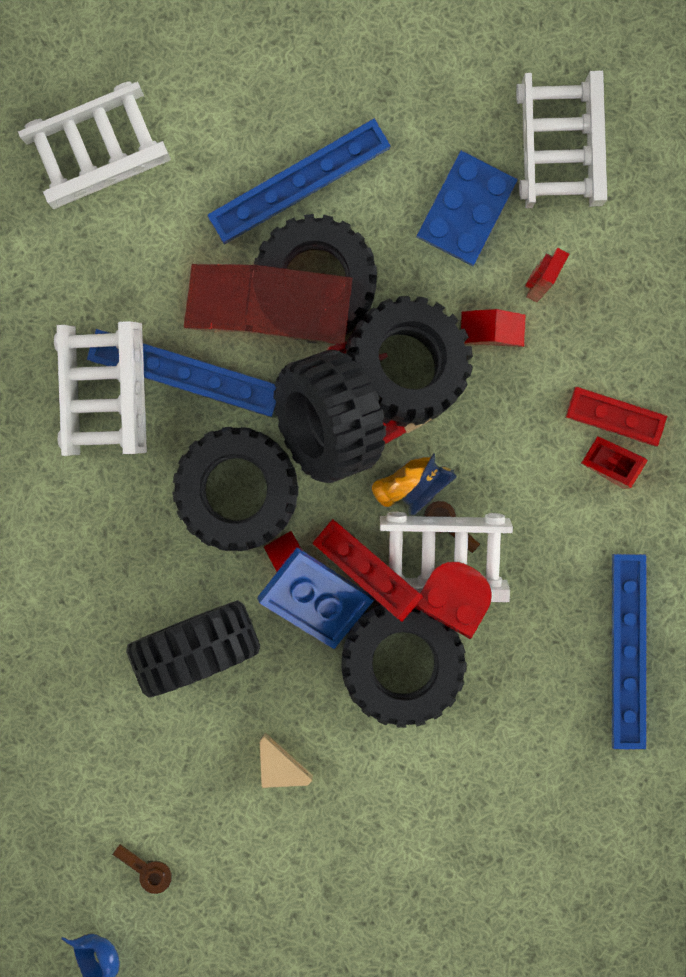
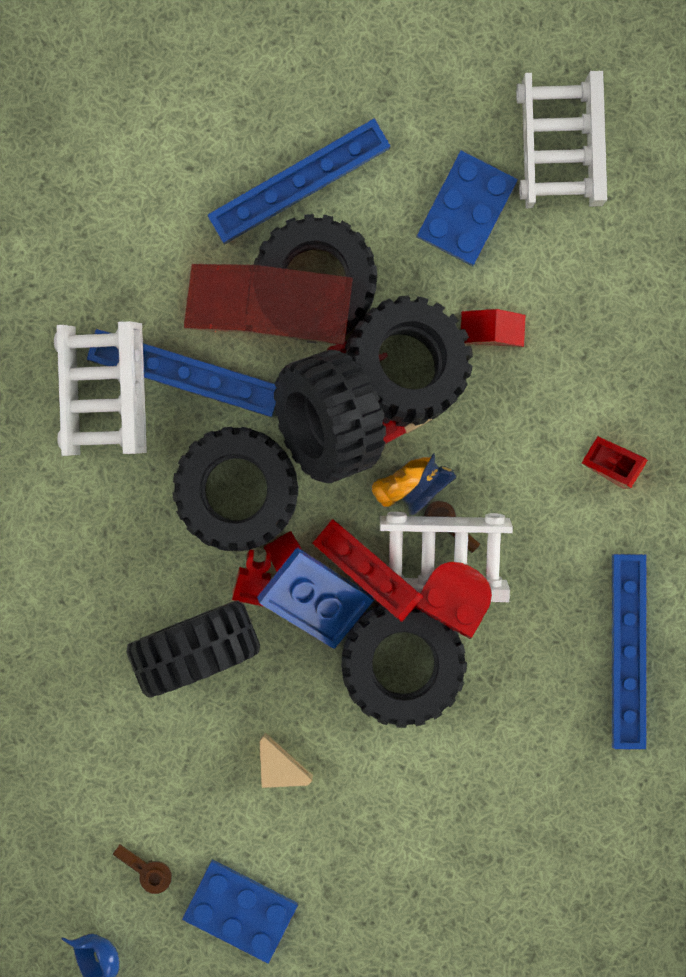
(120, 165): white fence -> none
(240, 911): none -> blue plate
(252, 580): none -> red plate
(545, 274): red plate -> none
(616, 416): red tile -> none

